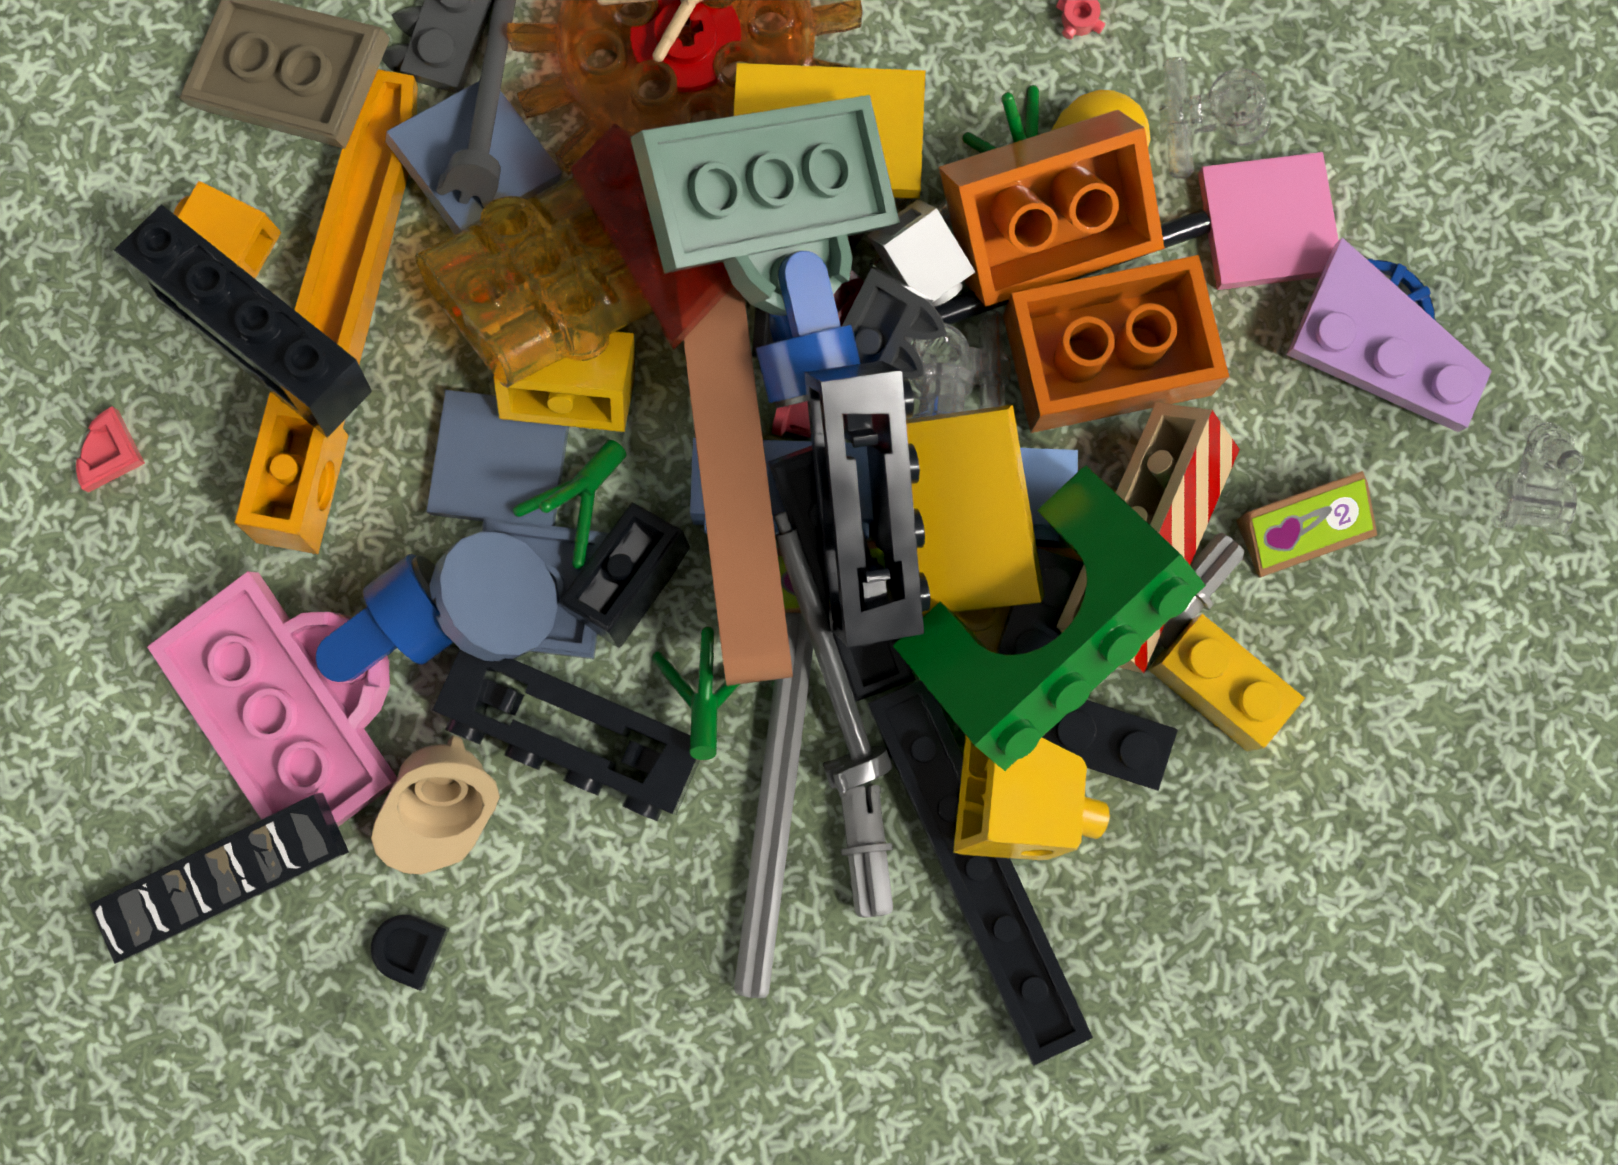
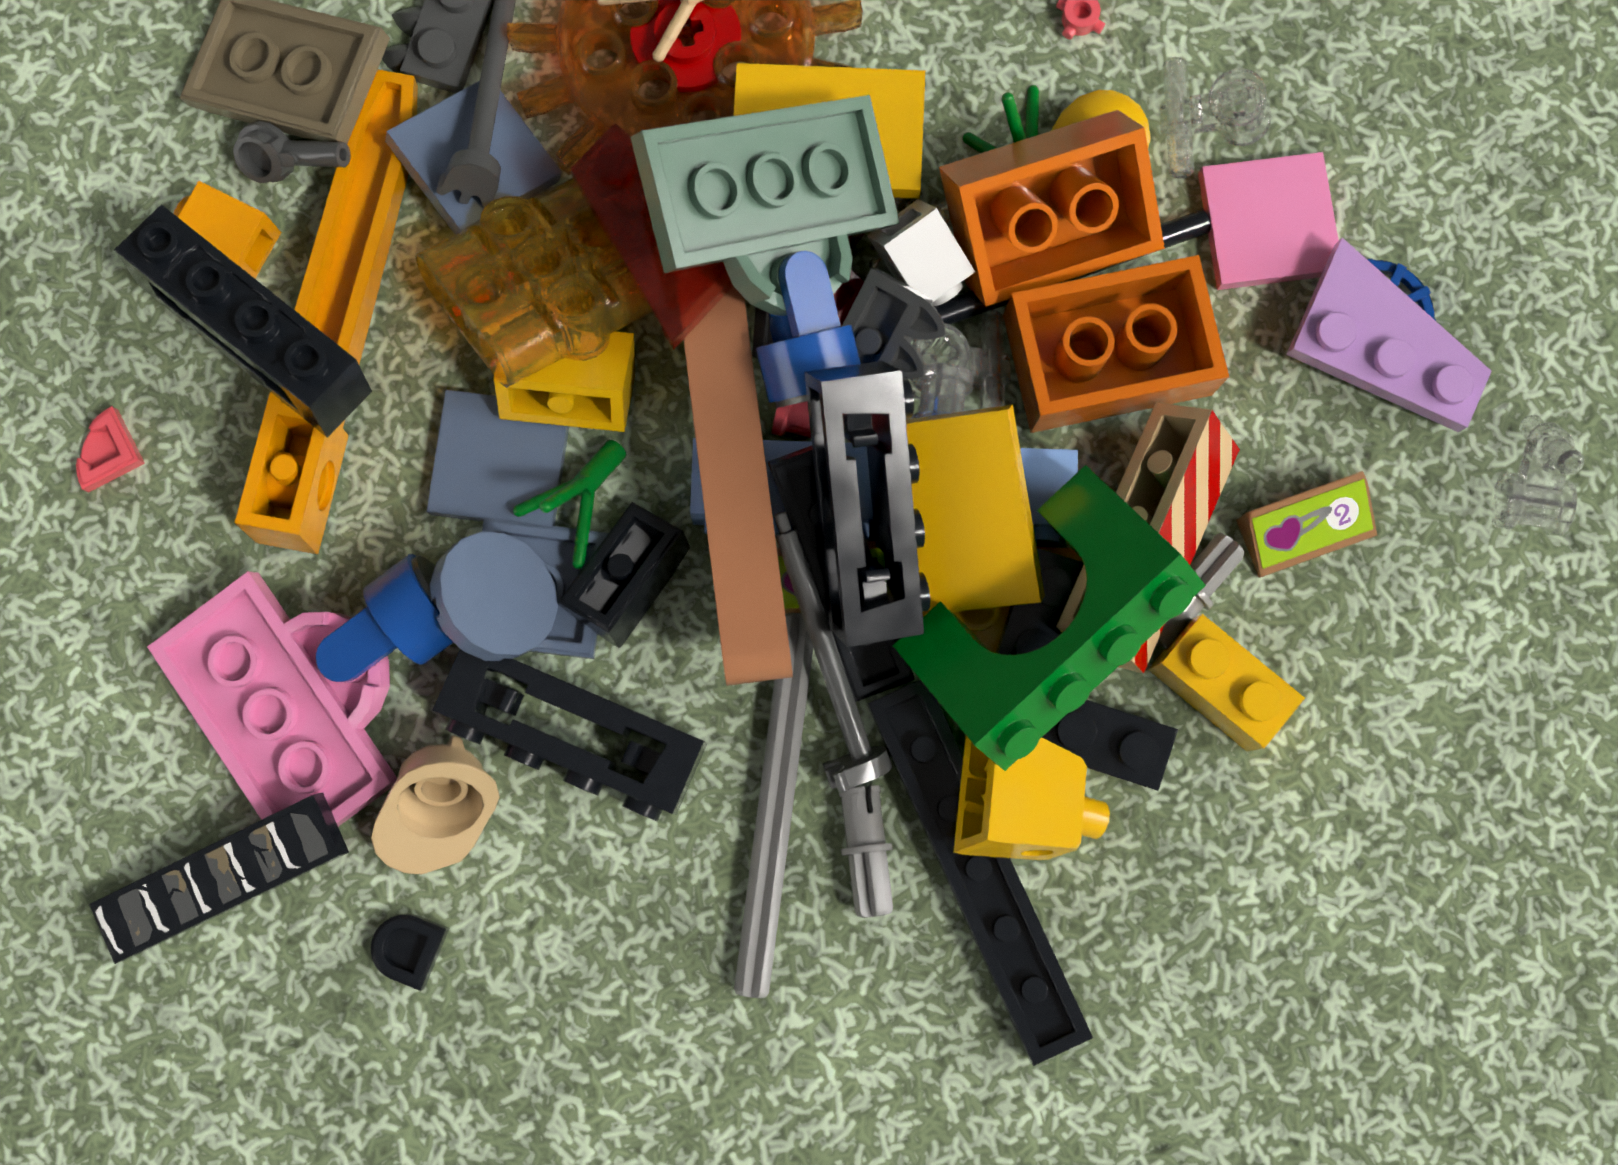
(269, 156): none -> dark grey plate
(702, 704): green plant -> none

